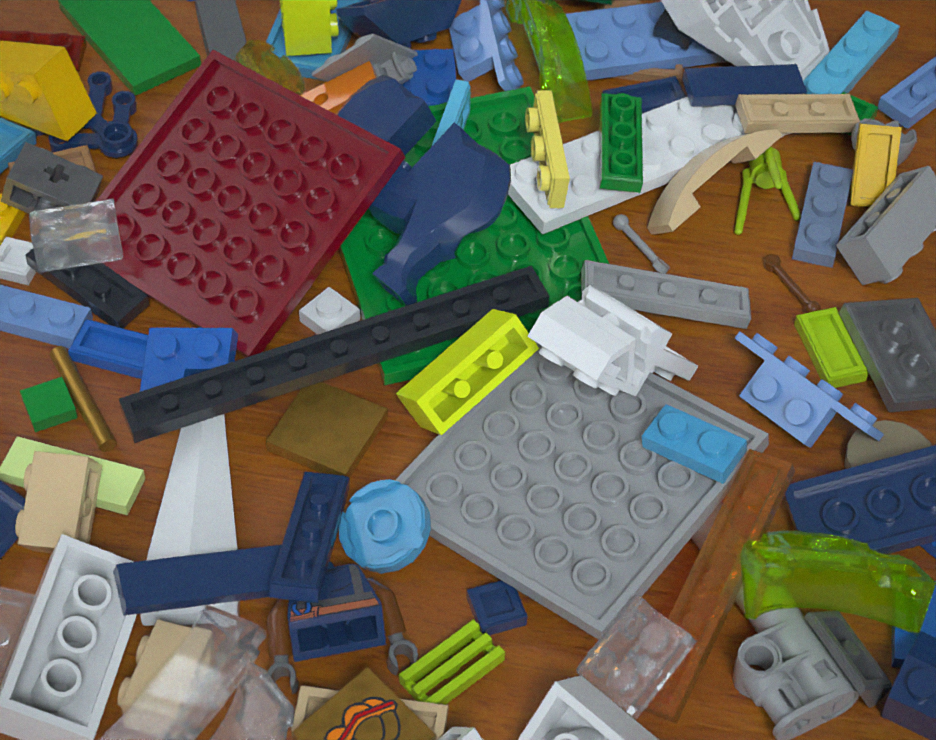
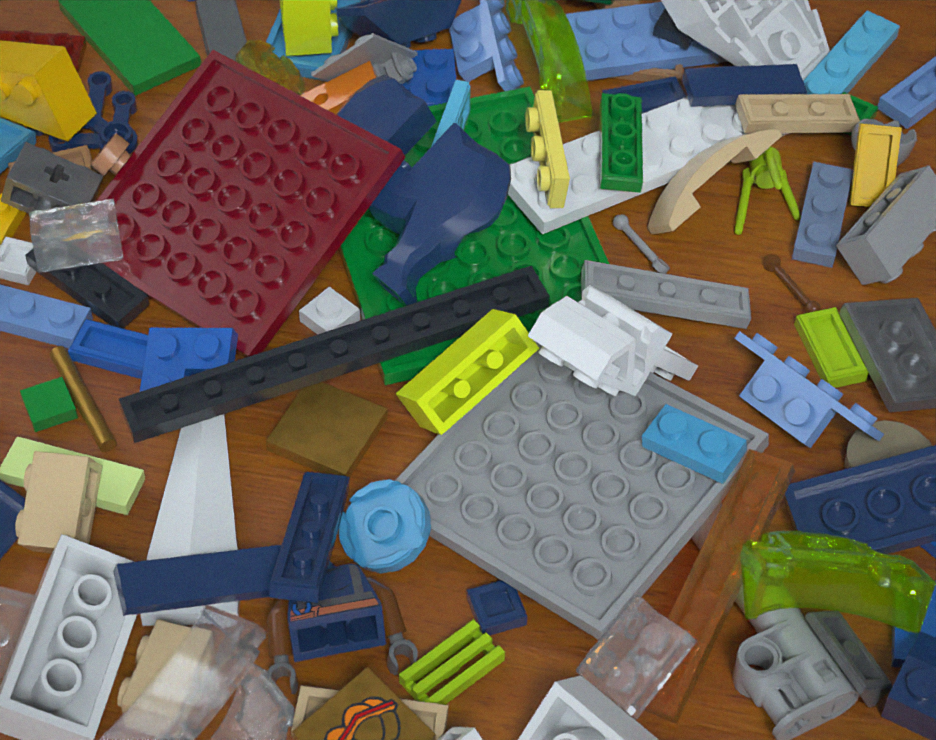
(111, 156): none -> nougat plate

